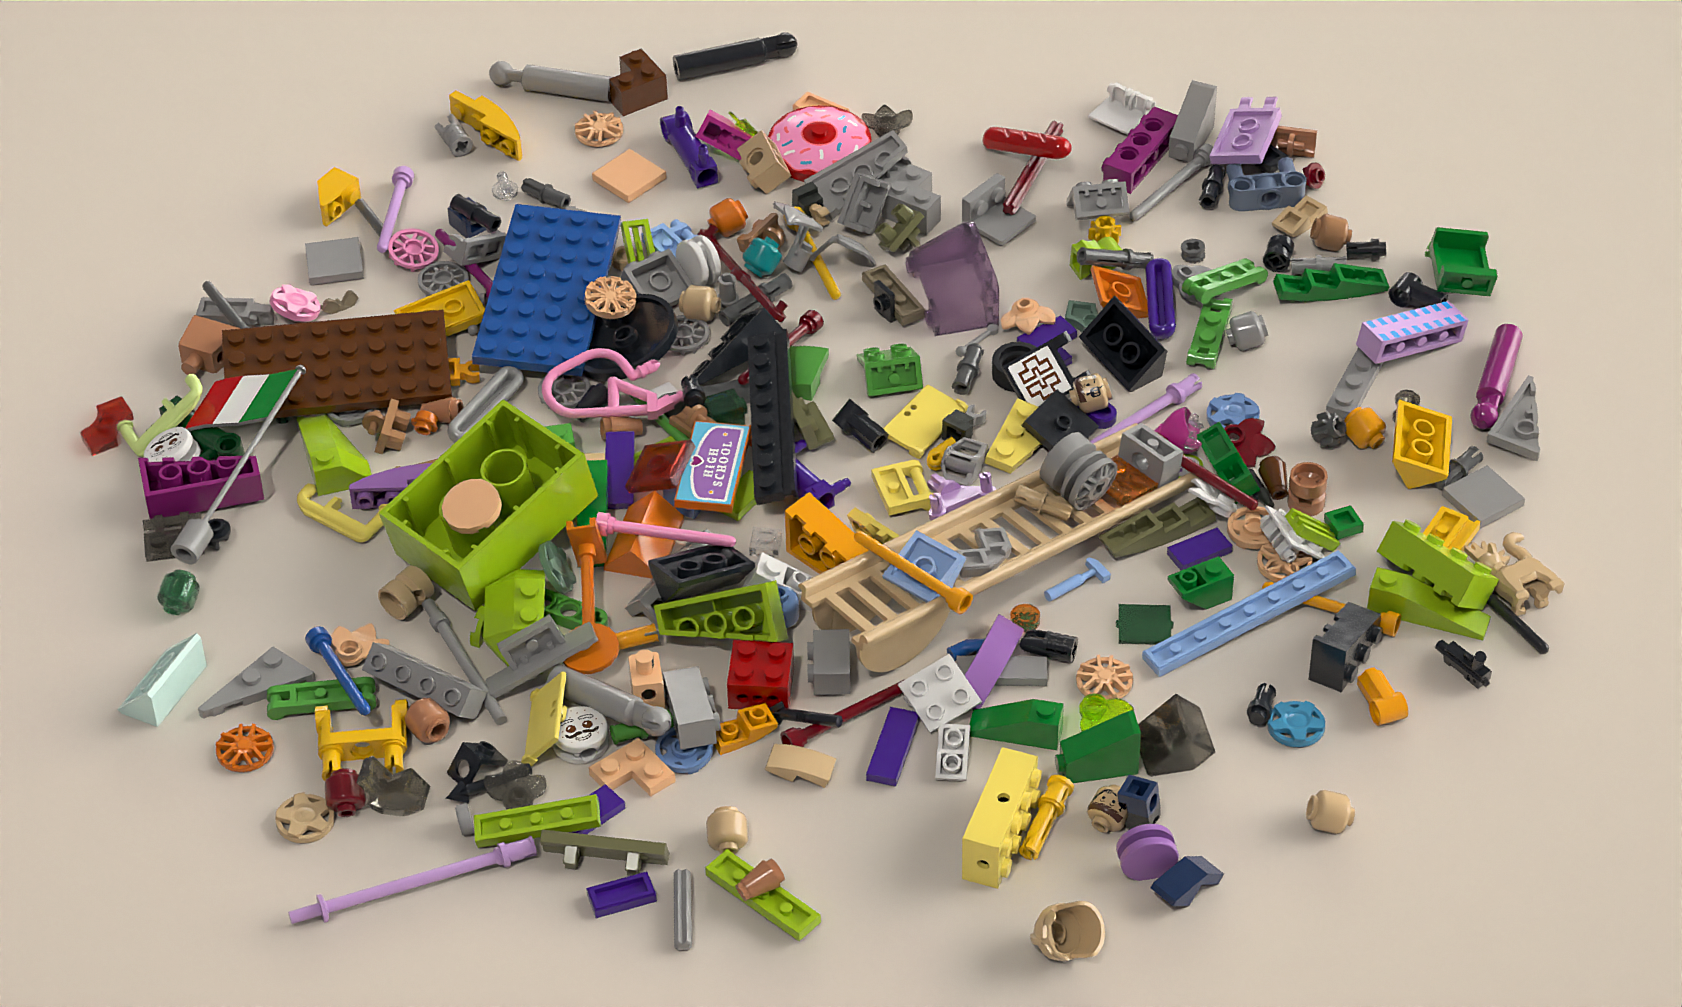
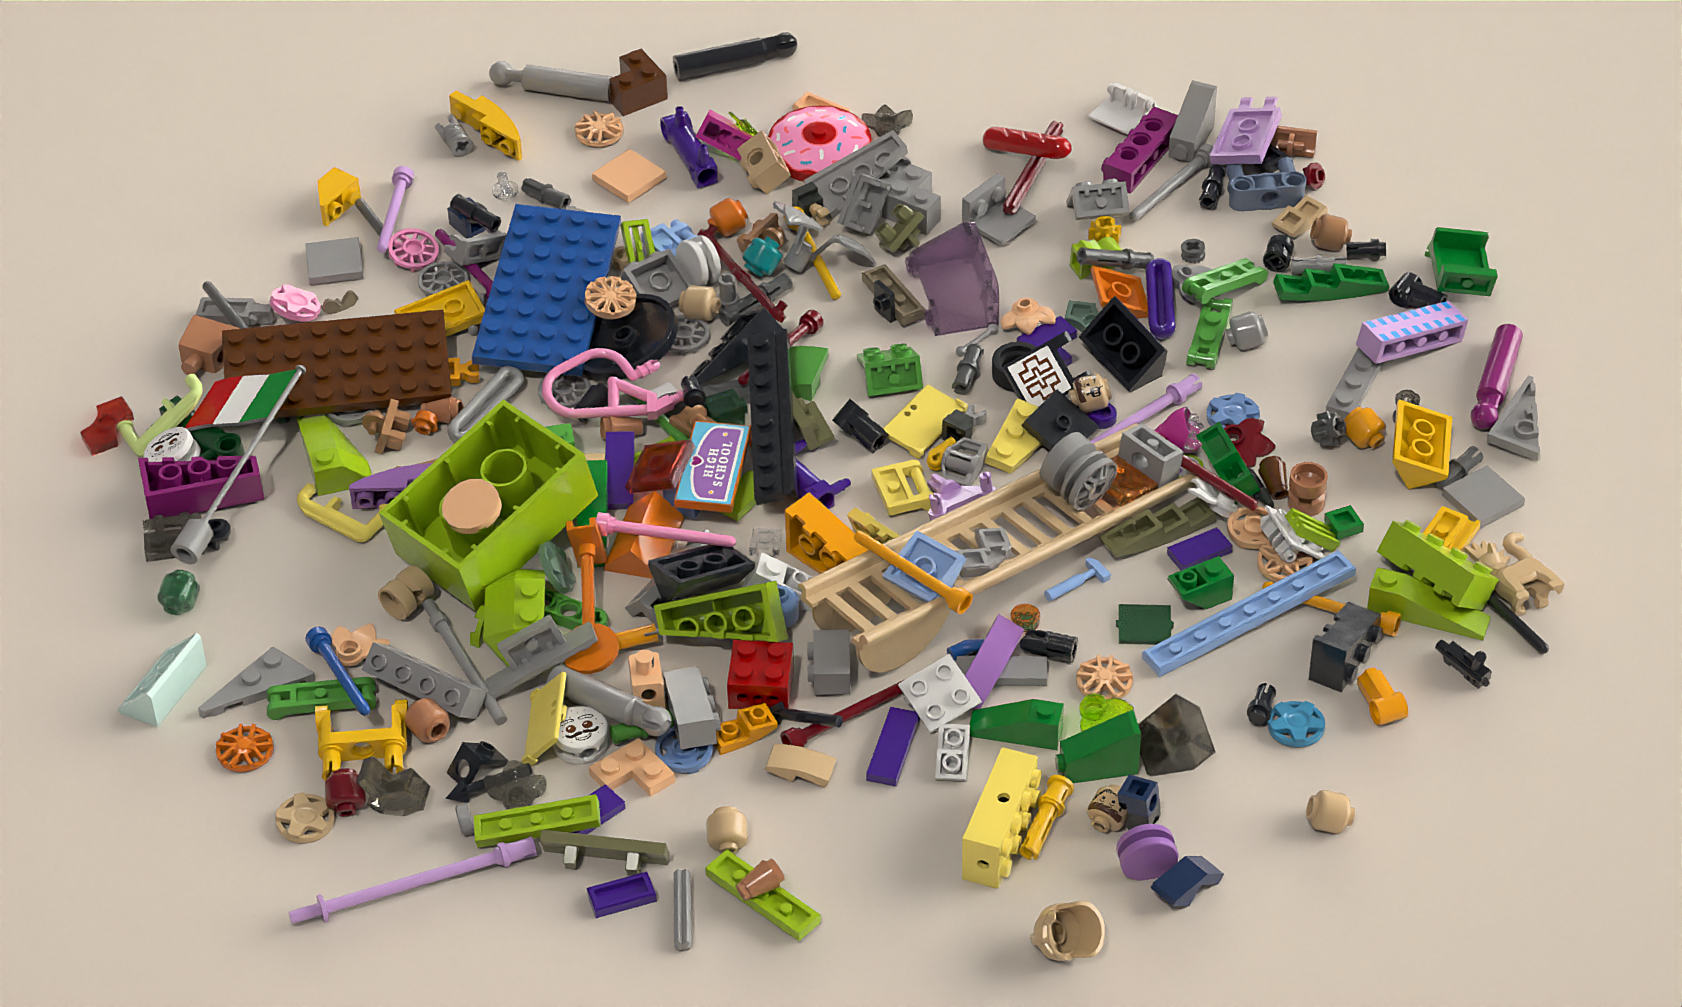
(1043, 502): tan axle -> none

